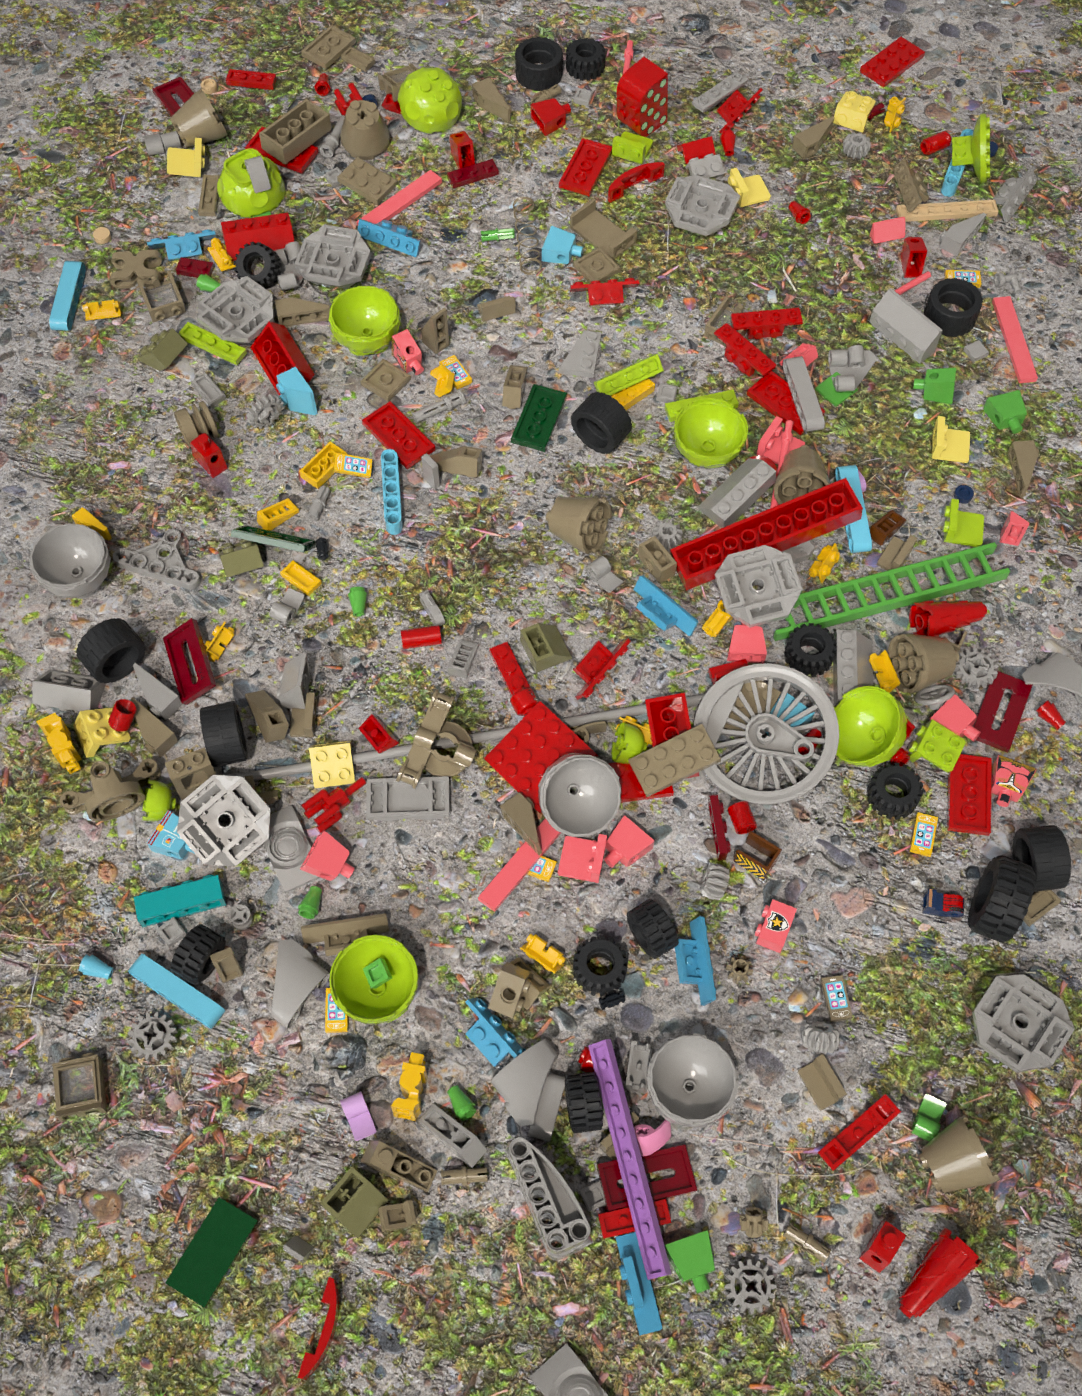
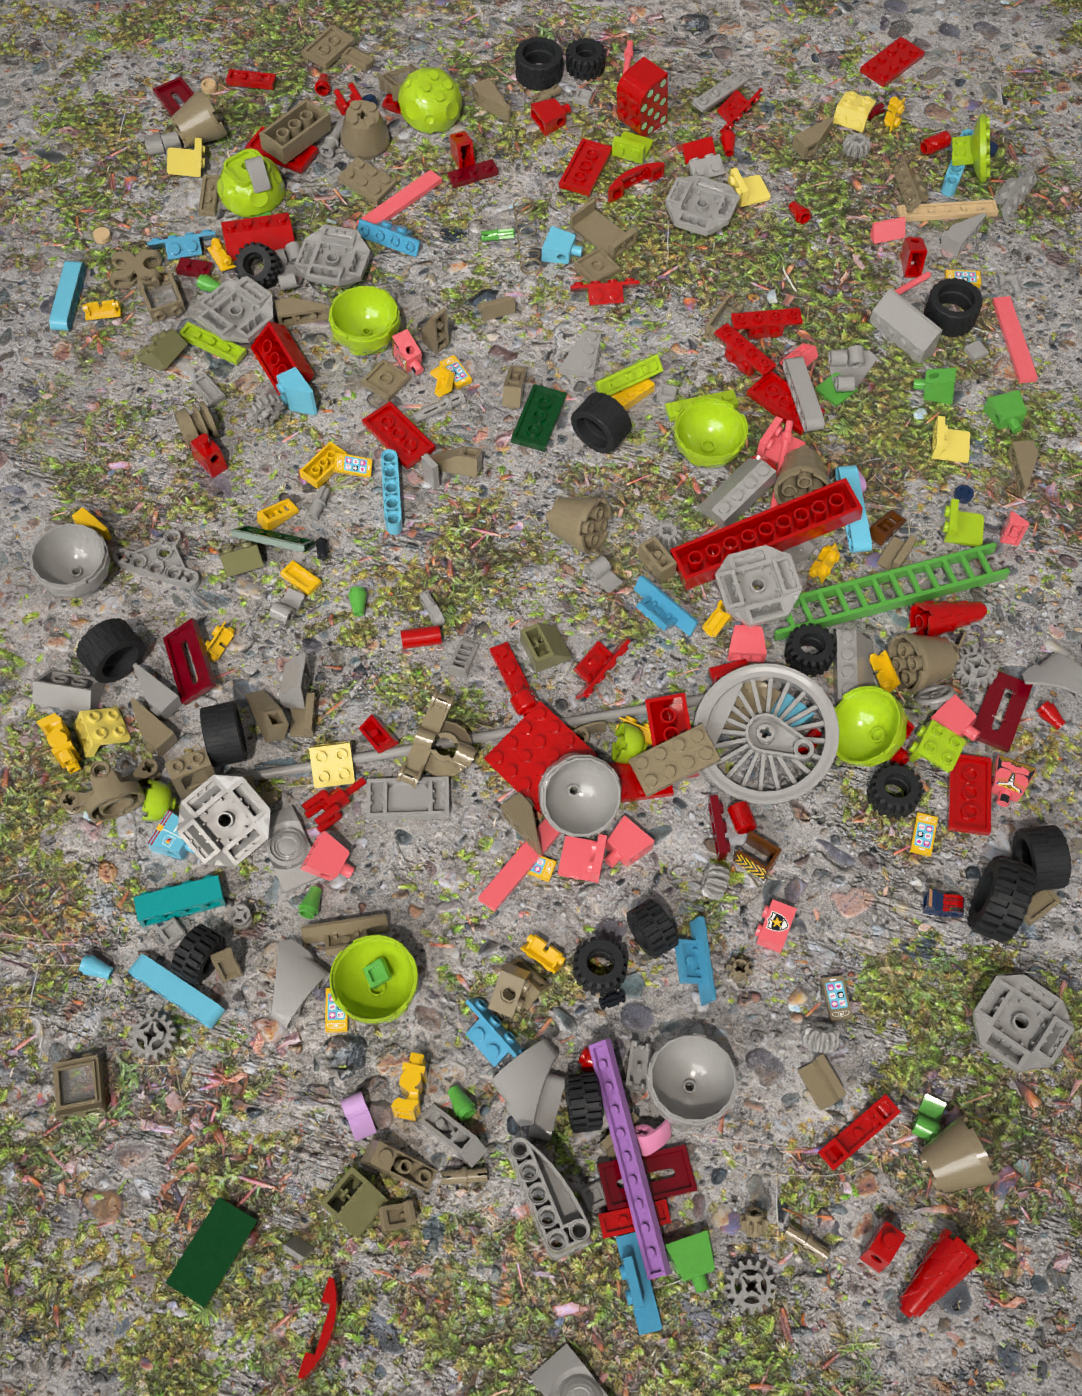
(122, 715): red piece -> none

